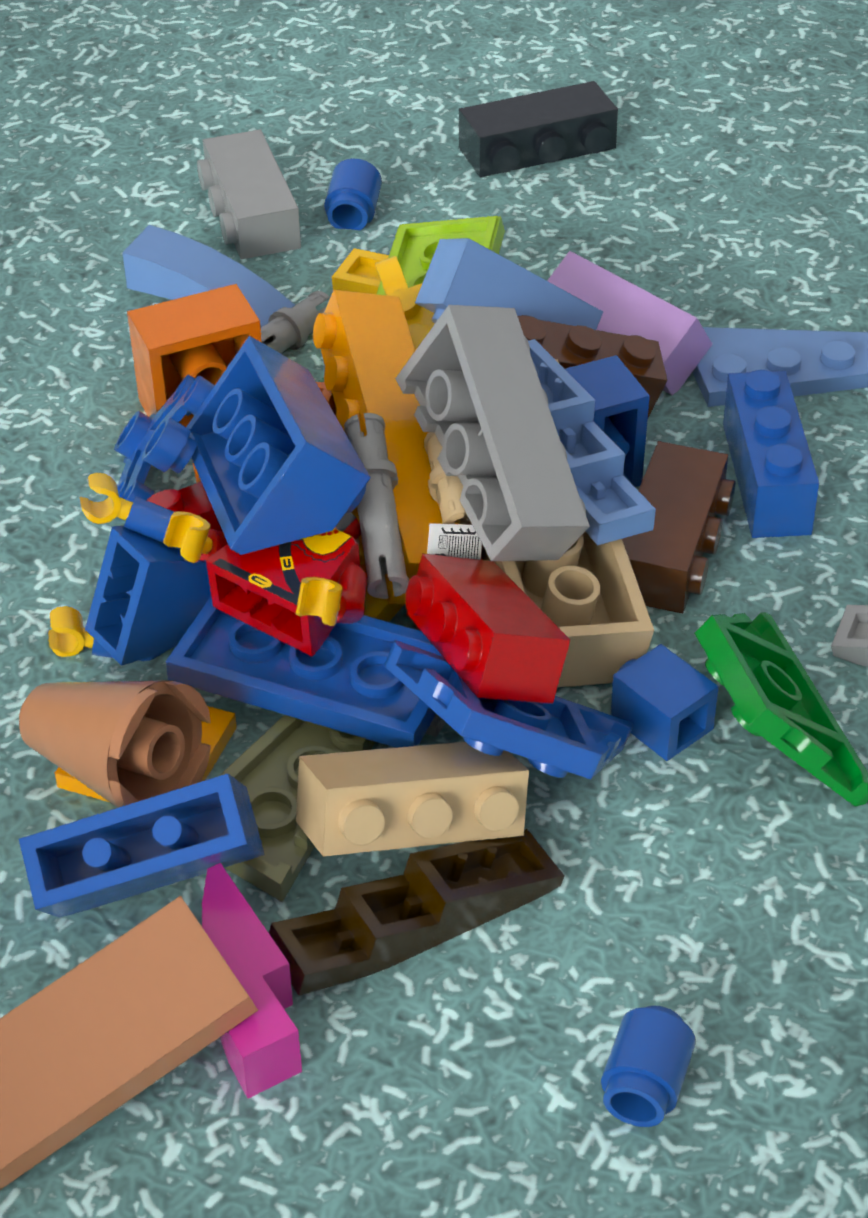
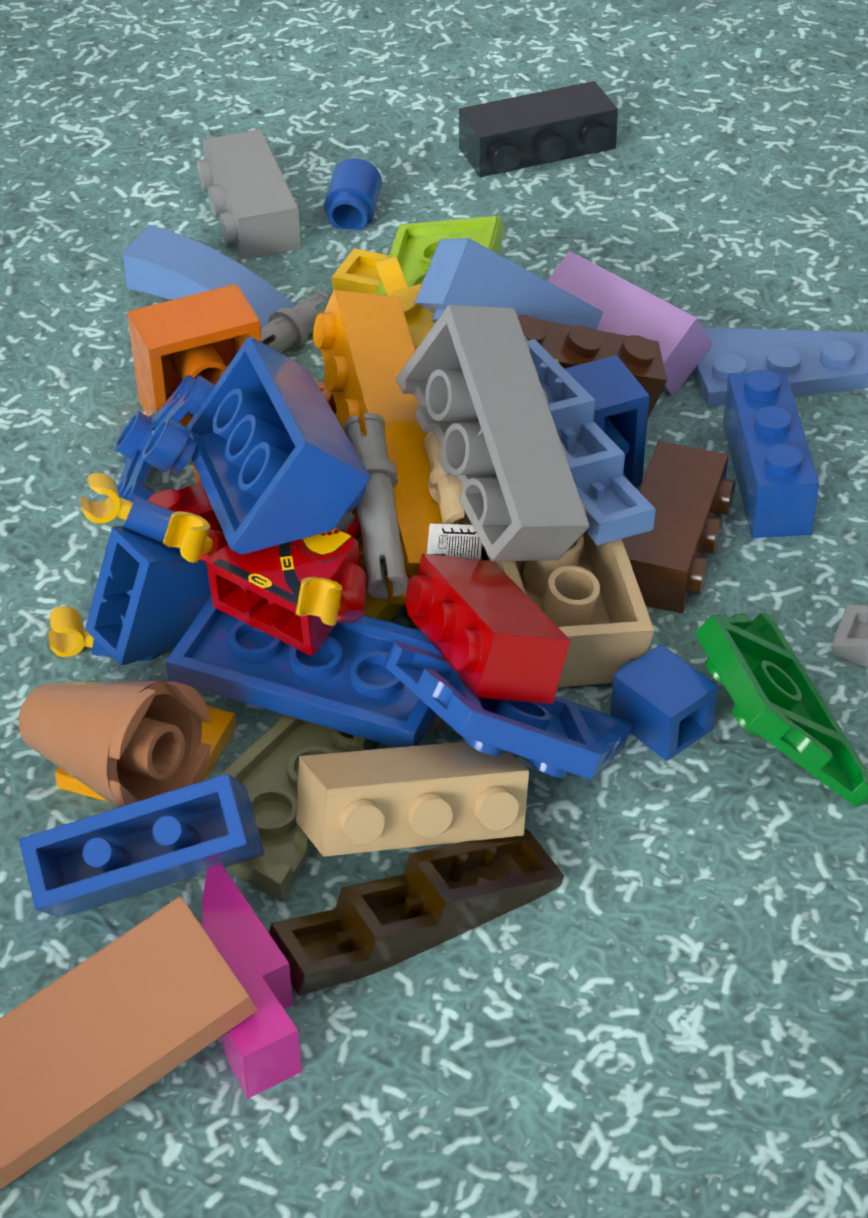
(647, 1065): blue brick -> none

